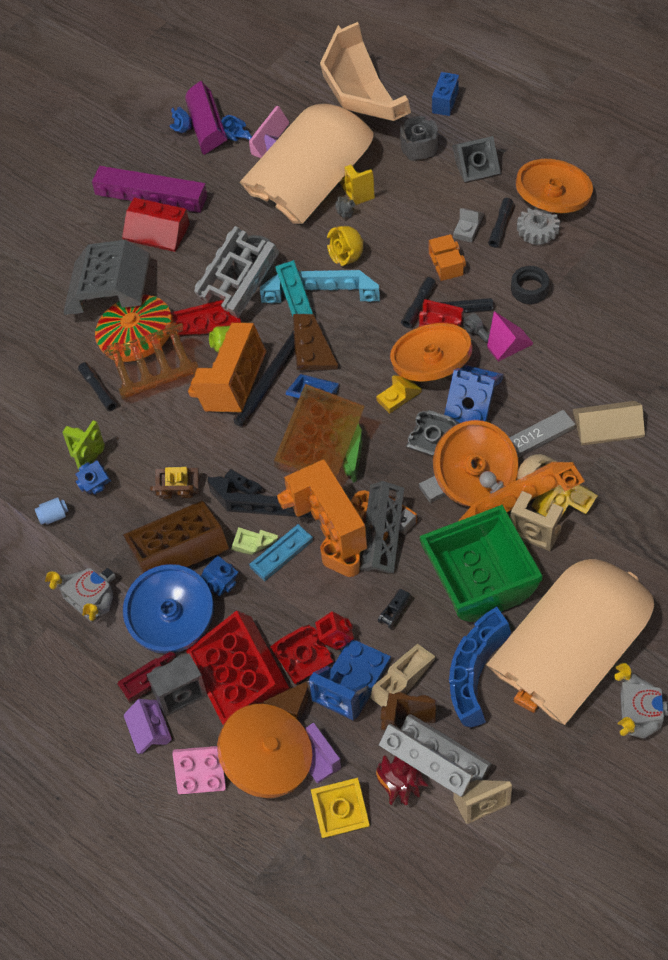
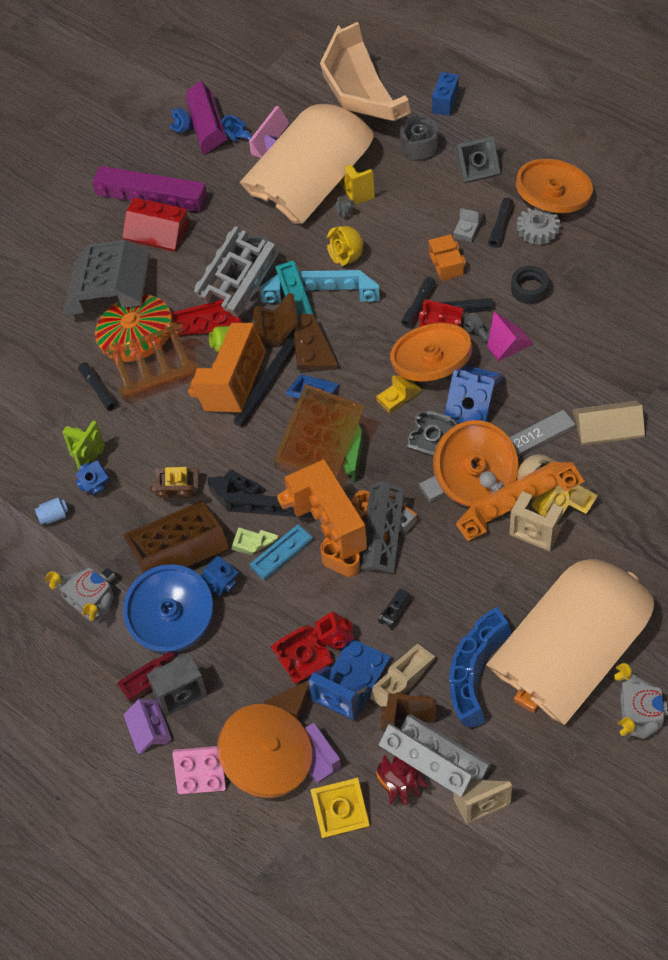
(236, 666): red slope -> none
(276, 324): none -> reddish brown bracket
(482, 563): green container -> none

